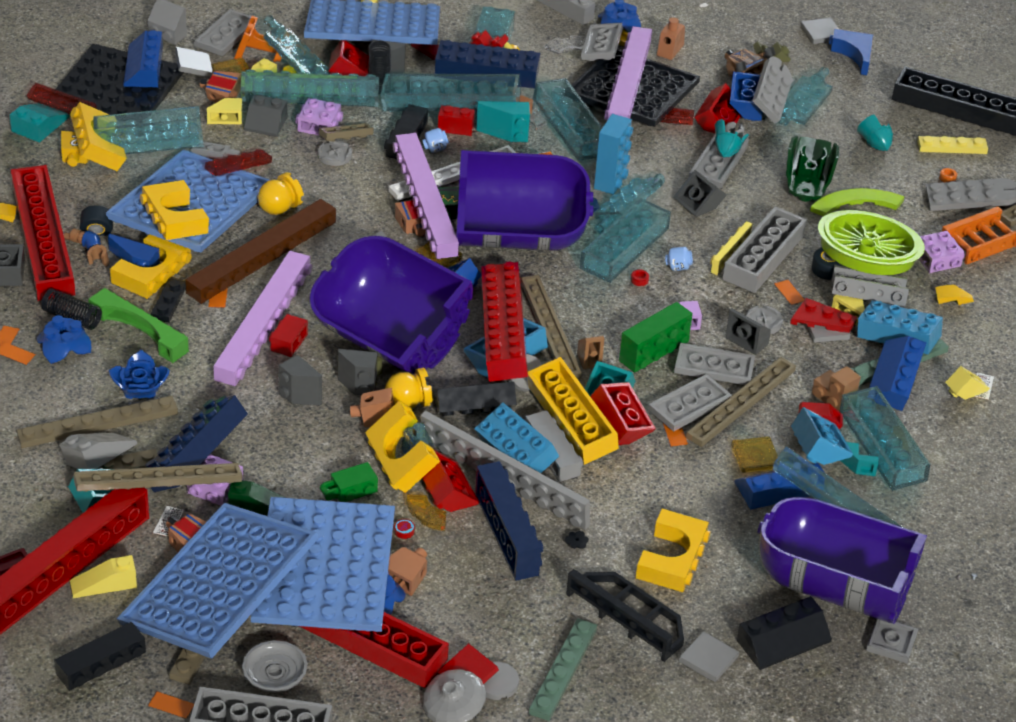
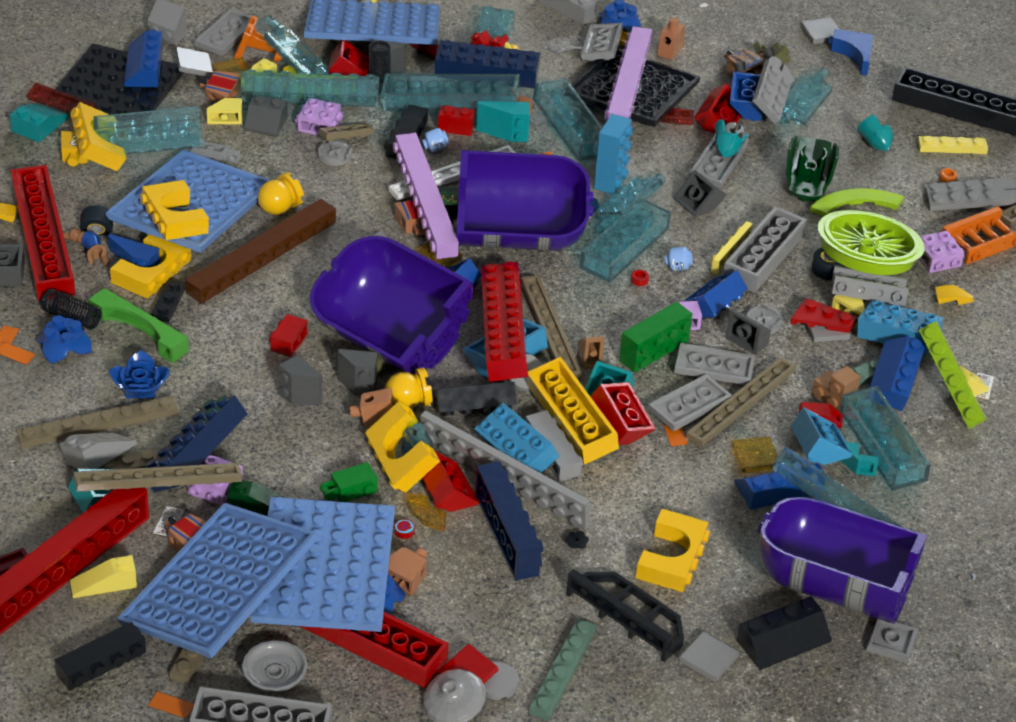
(218, 300): orange sticker -> none
(238, 162): clear red plate -> none
(262, 318): lavender brick -> none
(719, 293): none -> blue slope
(789, 292): orange sticker -> none
(952, 375): none -> lime plate

